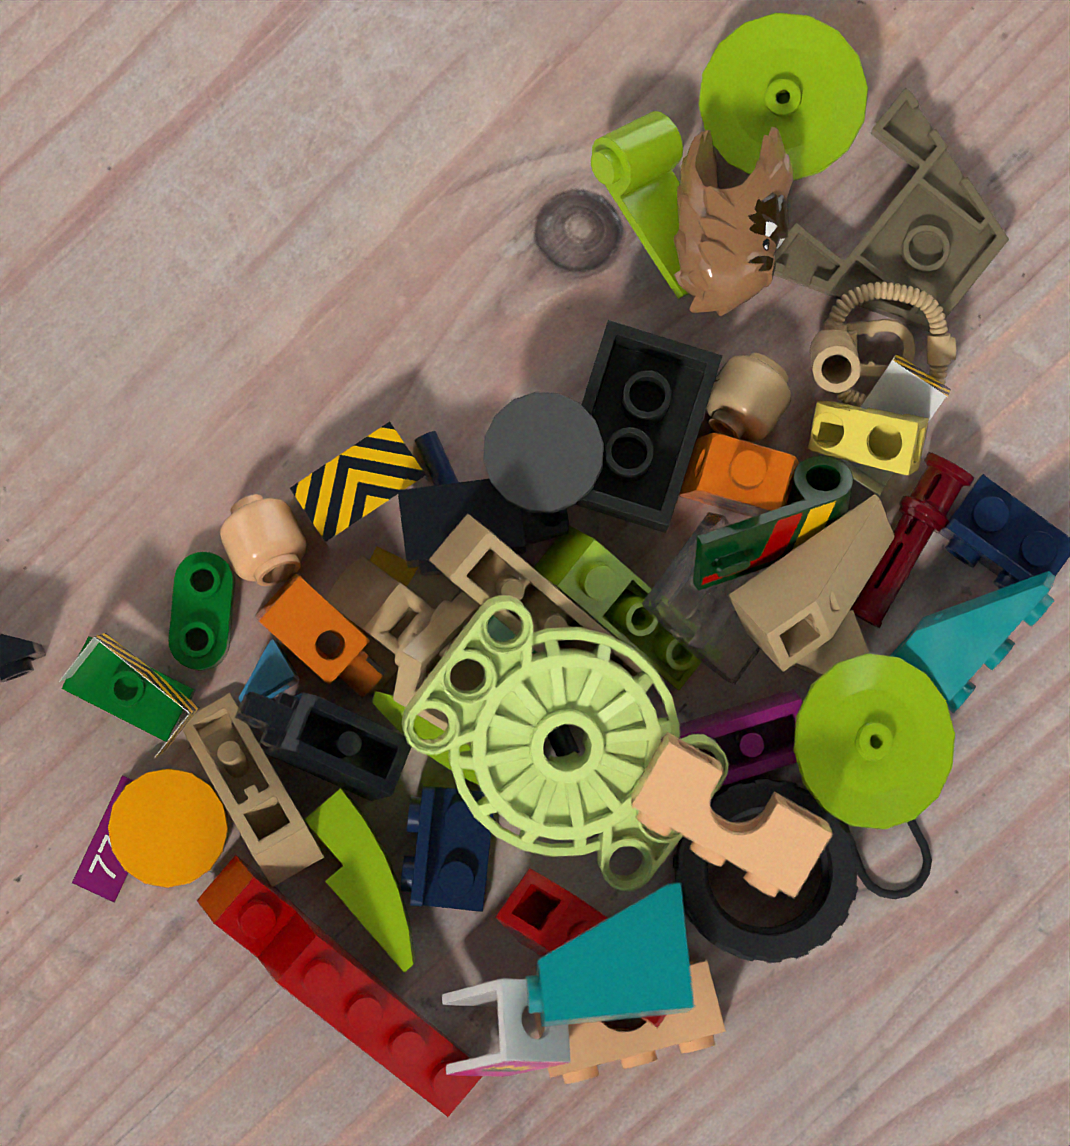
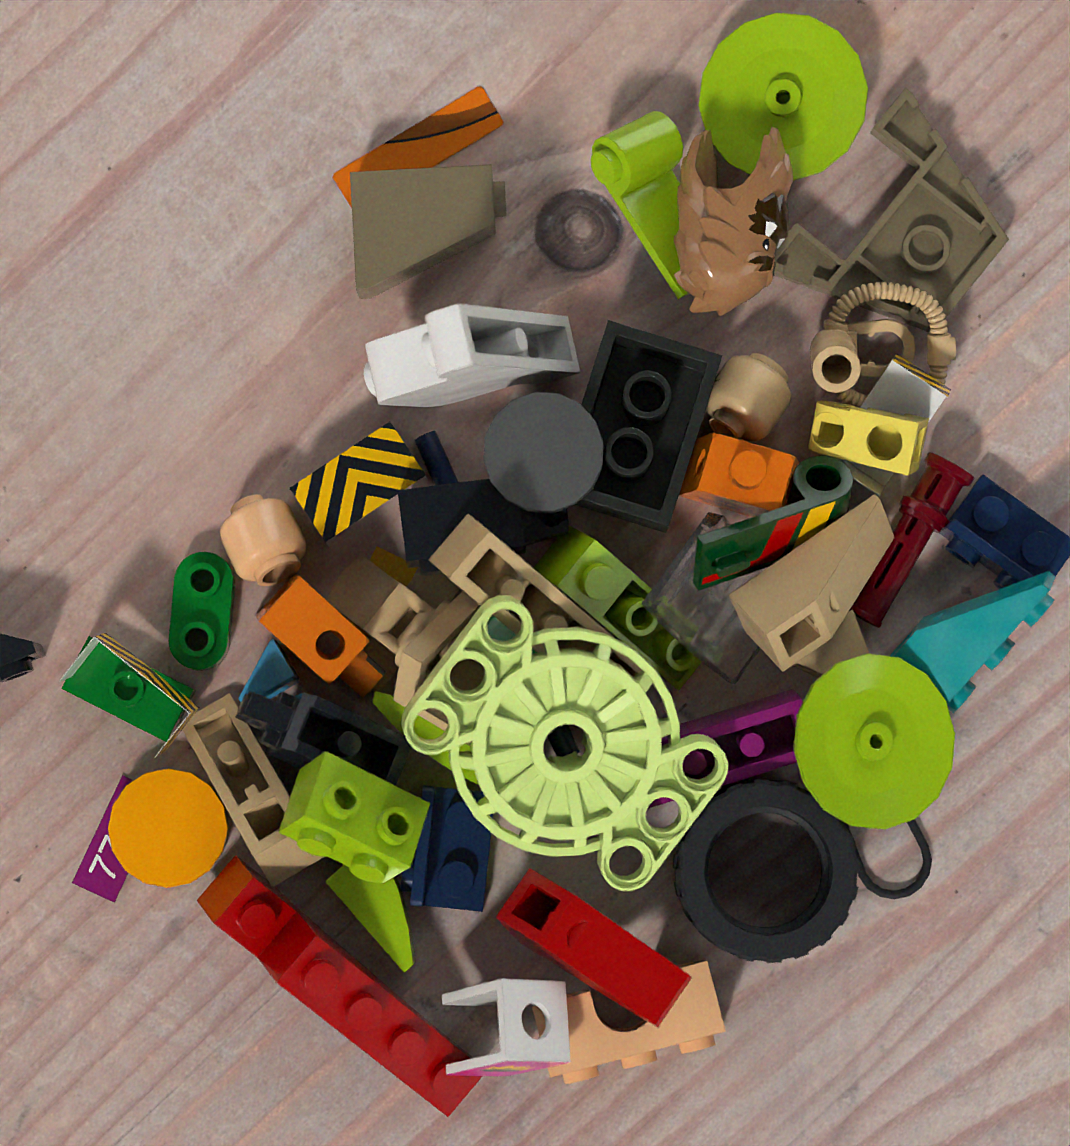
(354, 818): none -> lime brick
(418, 220): none -> dark tan slope
(430, 139): none -> orange sticker
(468, 354): none -> white brick
(618, 968): teal slope -> none
(773, 847): light nougat arch -> none

